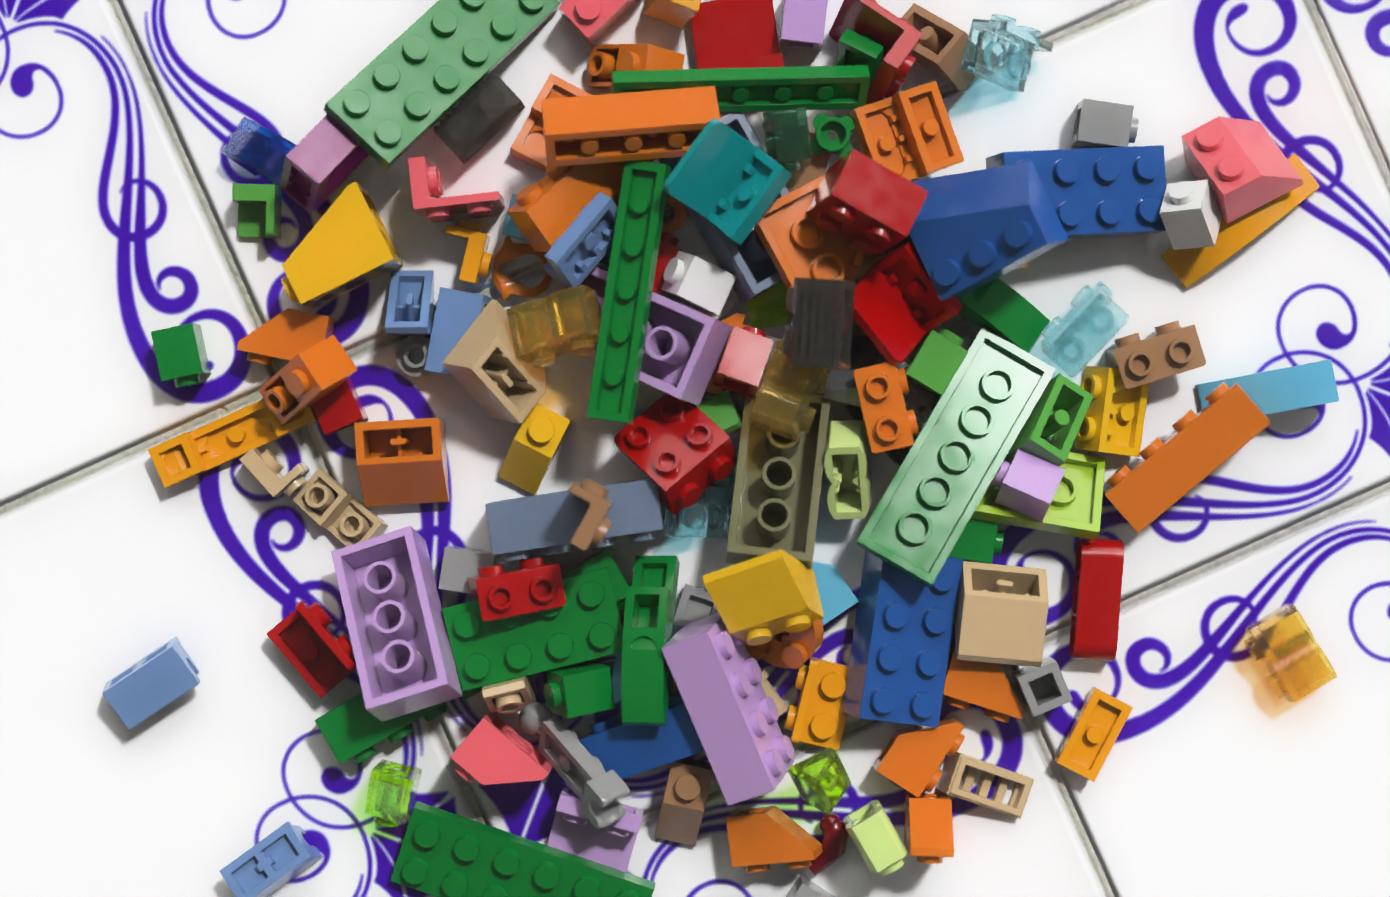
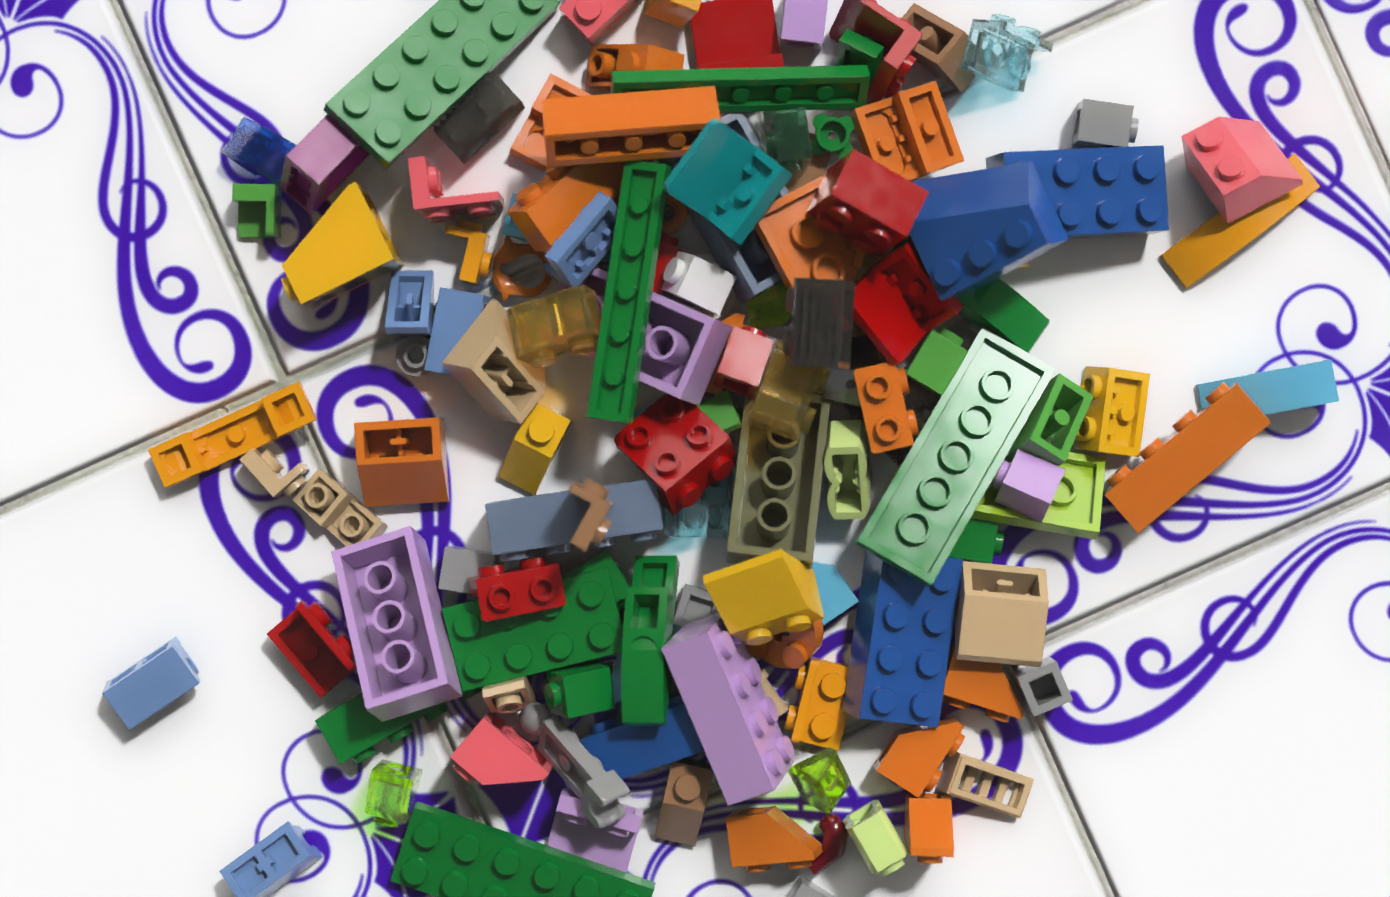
(181, 354): green brick -> none
(286, 336): orange slope -> none
(307, 379): orange slope -> none
(339, 409): red brick -> none
(1084, 330): clear light blue bracket -> none
(1093, 734): light orange plate -> none
(1096, 599): red beam -> none
(1156, 357): medium nougat bracket -> none
(1190, 214): white brick -> none
(1289, 652): clear yellow brick -> none

